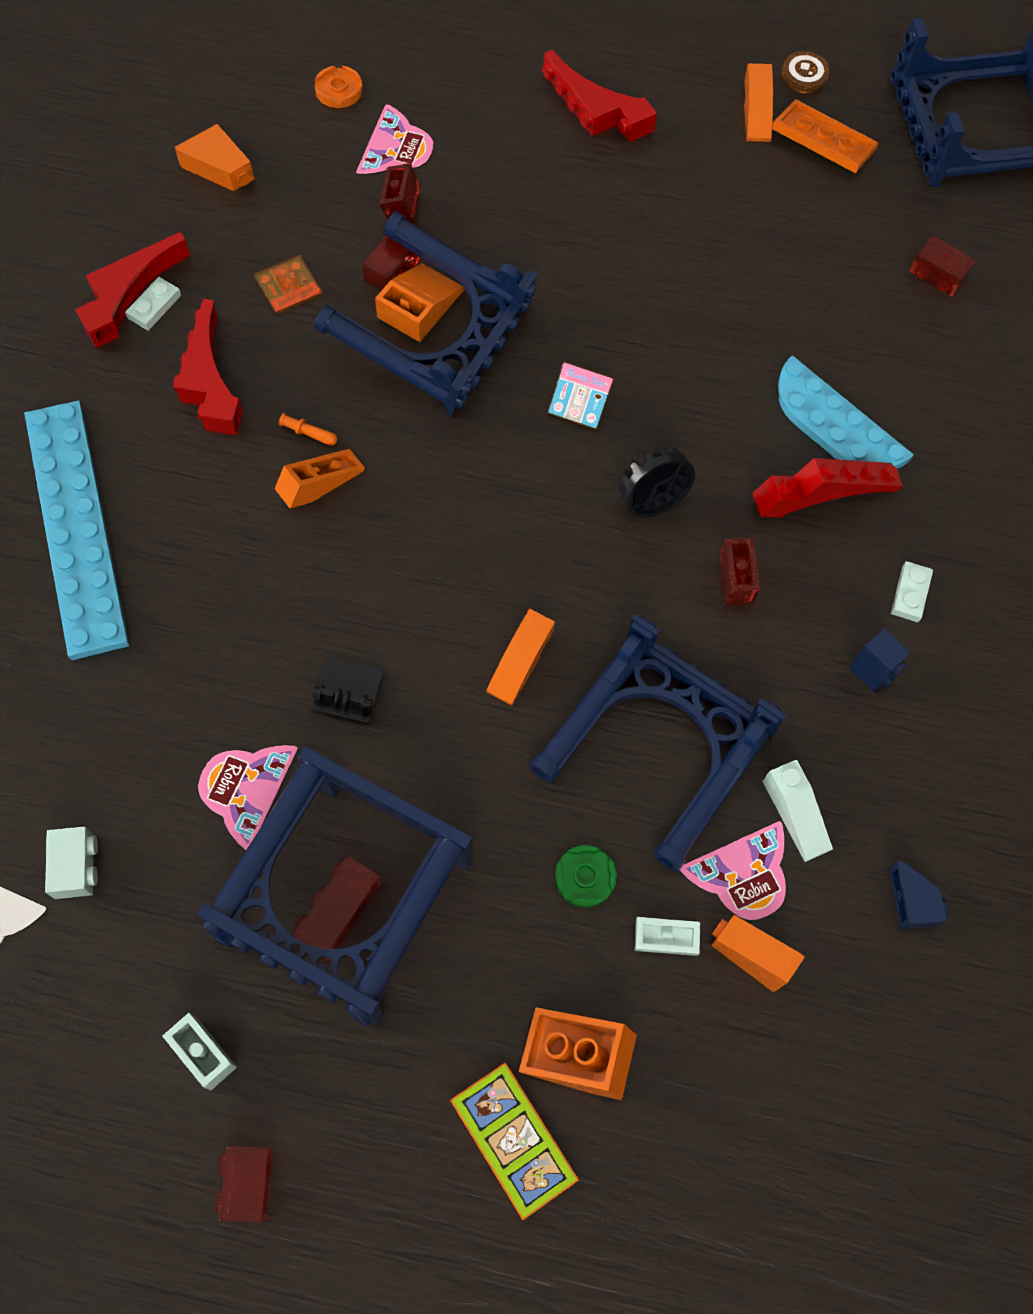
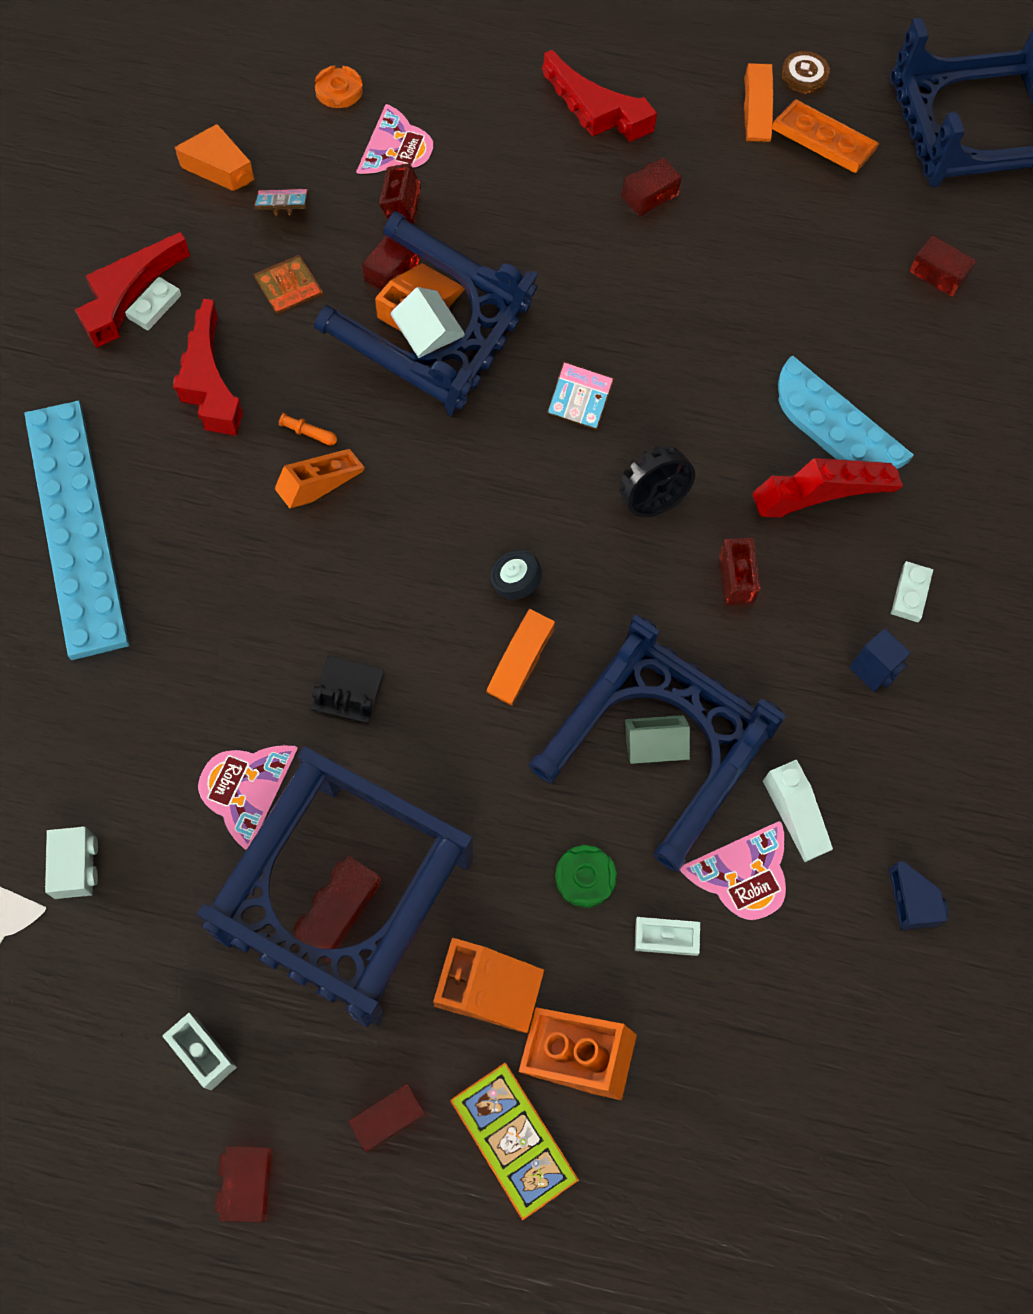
(281, 199): none -> piece
(386, 1118): none -> clear red brick
(426, 321): none -> light aqua slope
(488, 986): none -> orange slope
(516, 574): none -> black wheel
(651, 186): none -> clear red brick
(657, 739): none -> sand green brick
(756, 952): orange slope -> none

